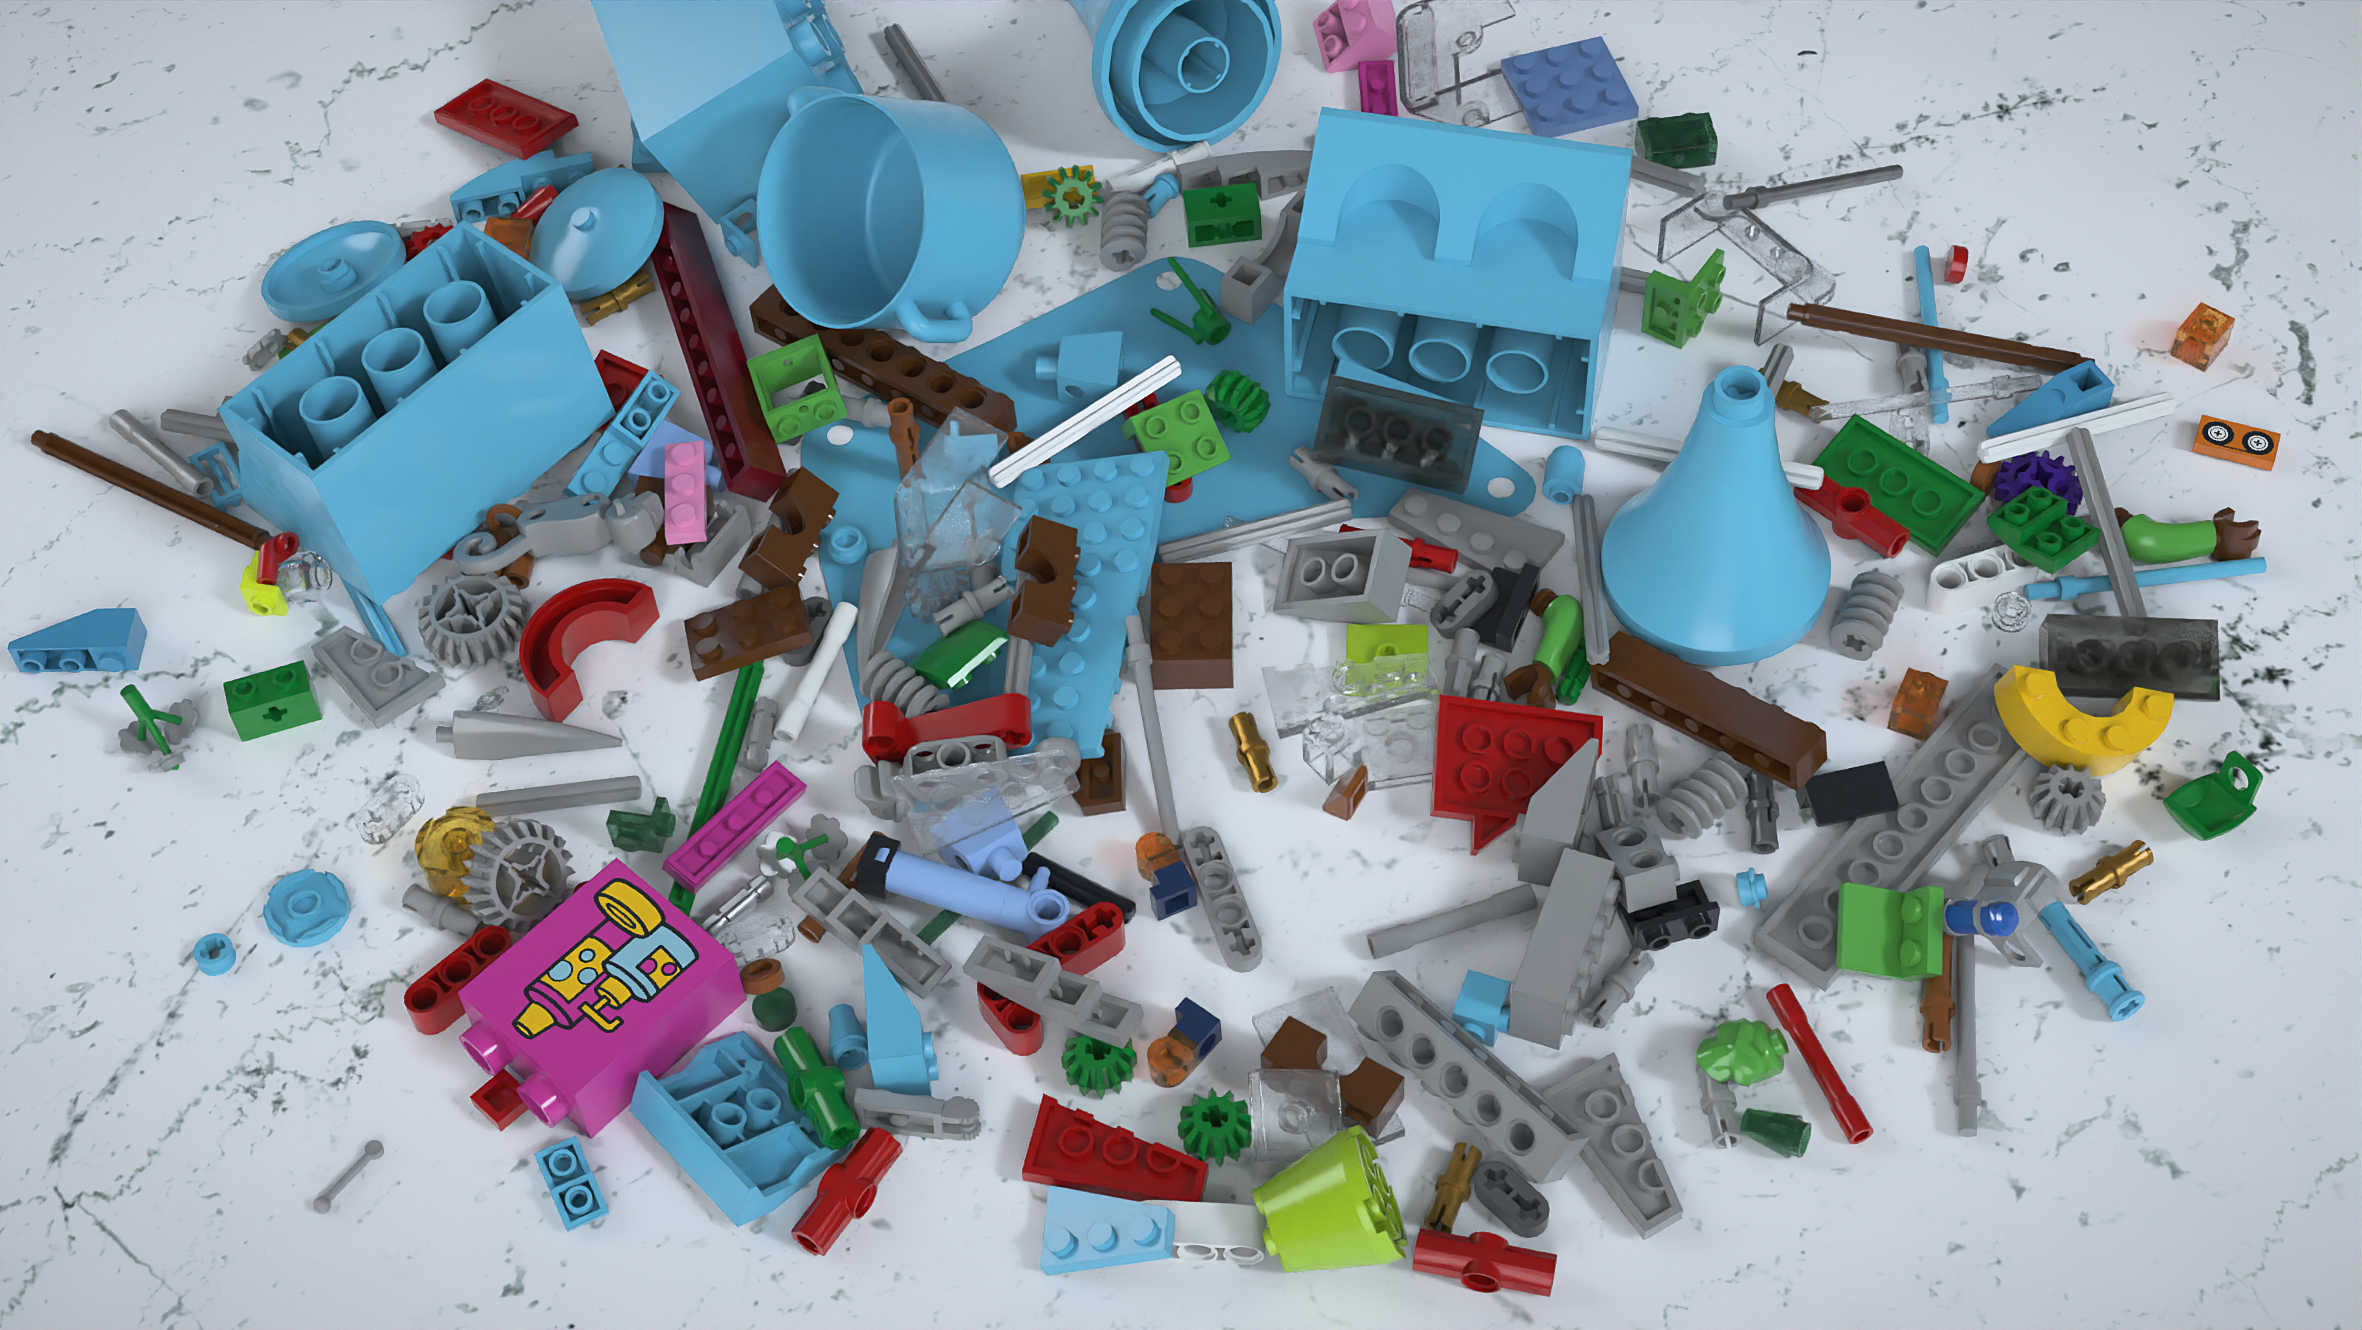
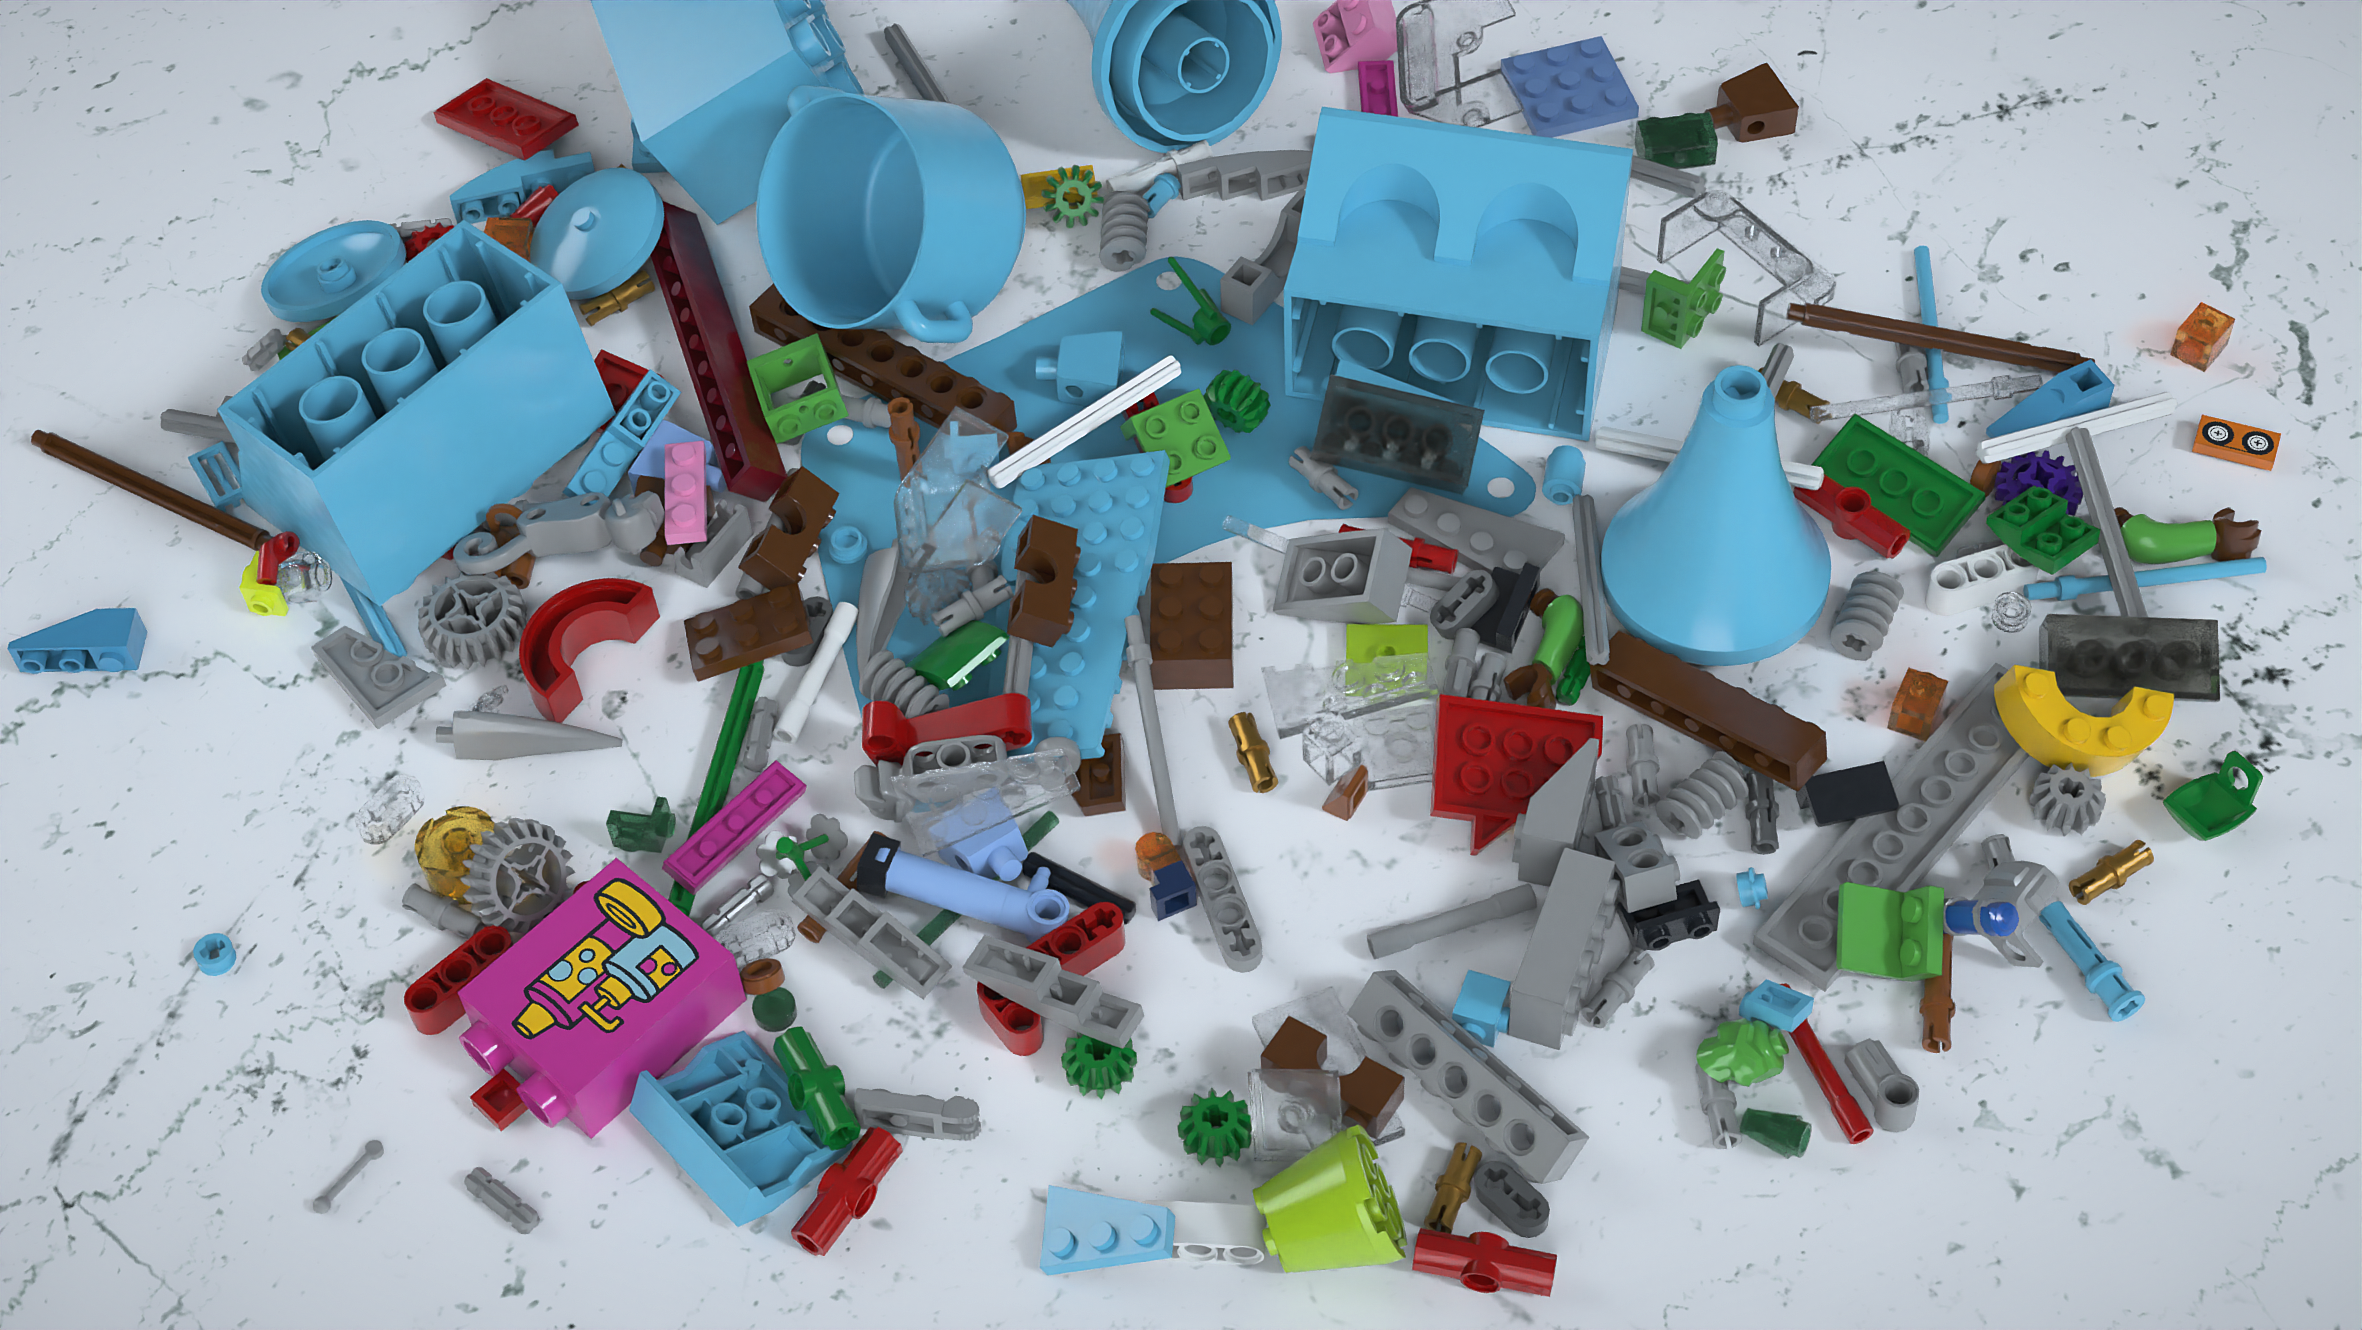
(145, 736): light grey plant -> none
(184, 473): light grey piece -> none
(272, 701): green brick -> none
(306, 908): medium azure tile -> none
(502, 1200): none -> light grey axle
(560, 796): light grey axle -> none
(571, 1183): medium azure slope -> none
(736, 238): medium azure bracket -> none
(846, 1038): medium azure cone -> none
(897, 1046): medium azure slope -> none
(1092, 1157): red wing -> none
(1185, 1046): leg -> none
(1222, 215): green brick -> none
(1256, 531): light grey axle -> none
(1618, 1144): light grey wing -> none
(1755, 106): none -> reddish brown torso
(1760, 196): flat silver bar -> none
(1776, 1005): none -> medium azure bracket
(1884, 1083): none -> light grey piece
(1956, 264): red tile -> none
(1967, 1088): light grey bar -> none

